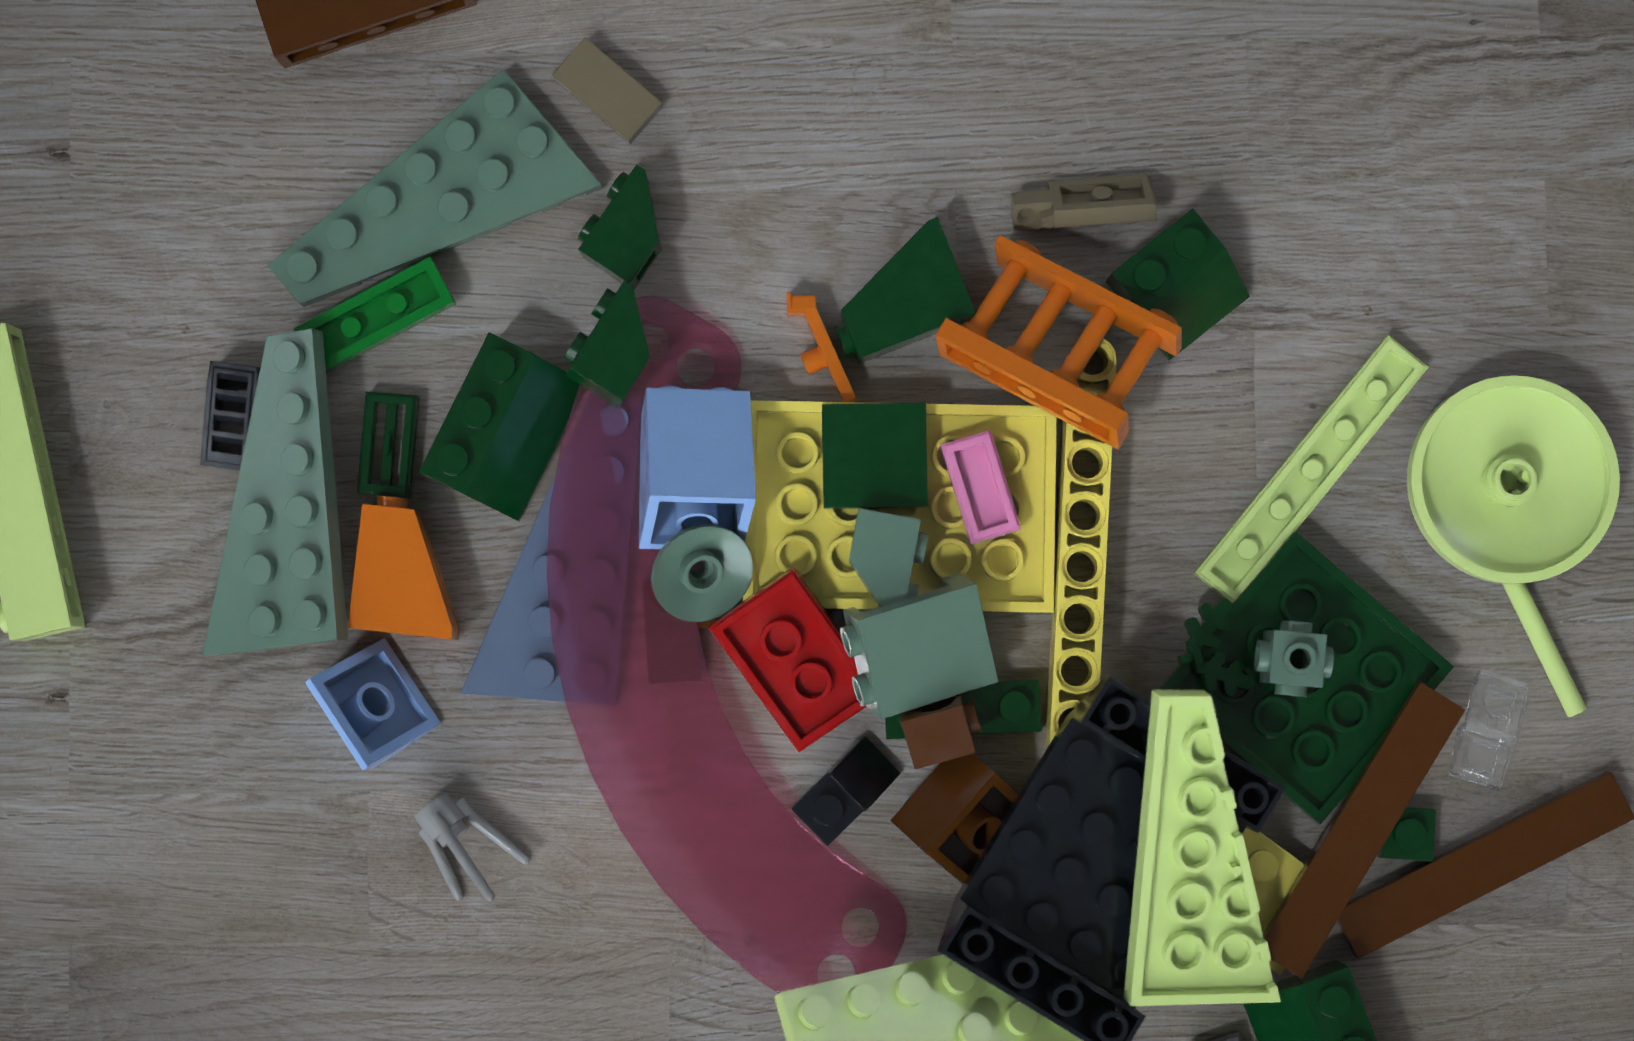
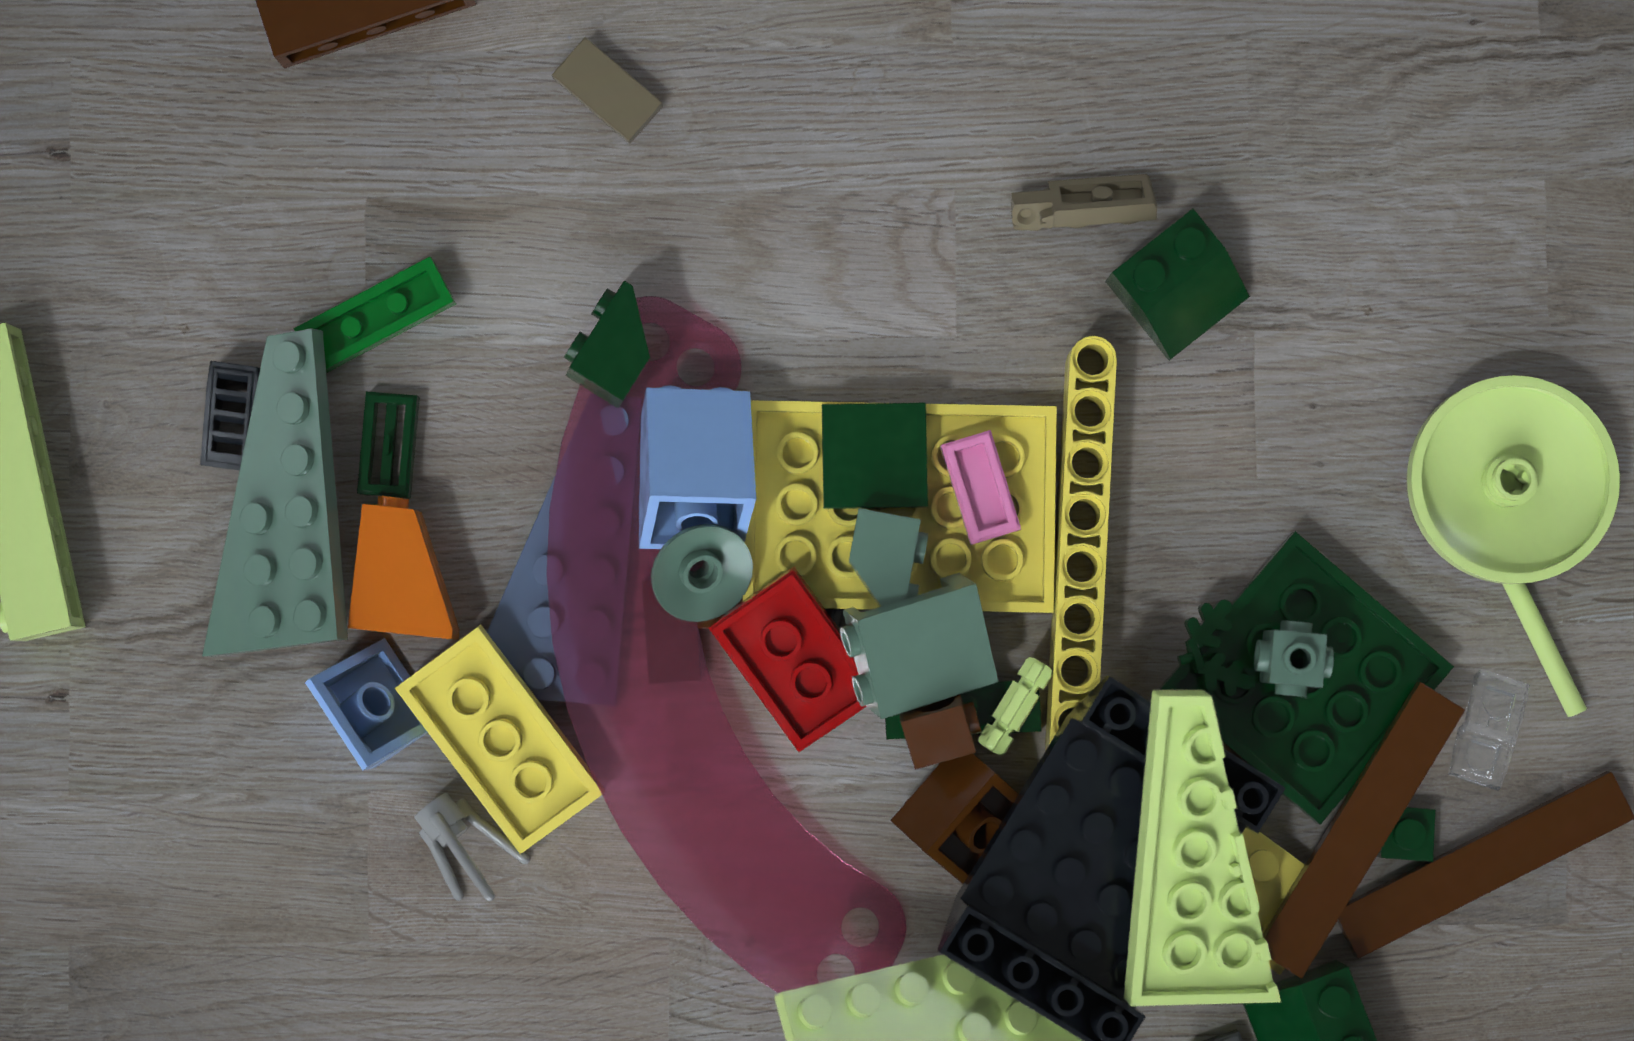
(456, 183): sand green wing -> none
(499, 739): none -> light yellow plate
(502, 427): dark green slope -> none
(627, 233): dark green slope -> none
(824, 354): orange piece -> none
(846, 791): black slope -> none
(906, 298): dark green slope -> none
(1015, 706): none -> yellowish green axle
(1059, 390): orange fence -> none
(1311, 468): yellowish green tile -> none

